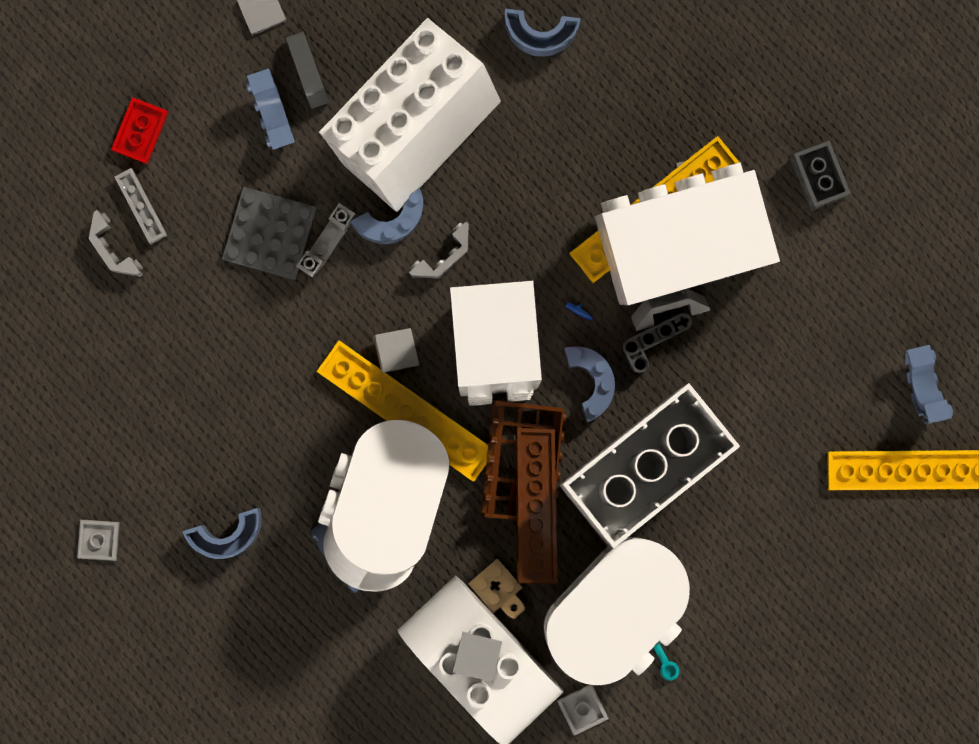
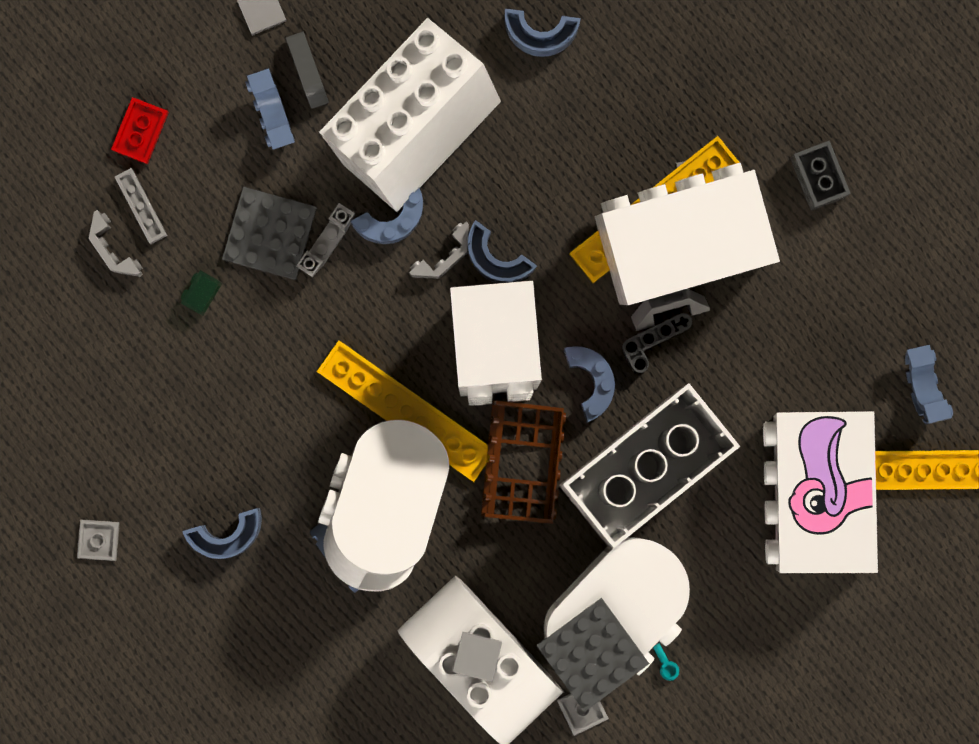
(200, 292): none -> clear green brick
(396, 350): light grey tile -> none
(489, 266): none -> sand blue brick
(503, 598): tan plate -> none
(536, 506): reddish brown plate -> none
(578, 310): blue helmet -> none
(592, 654): none -> dark grey plate
(822, 492): none -> white brick

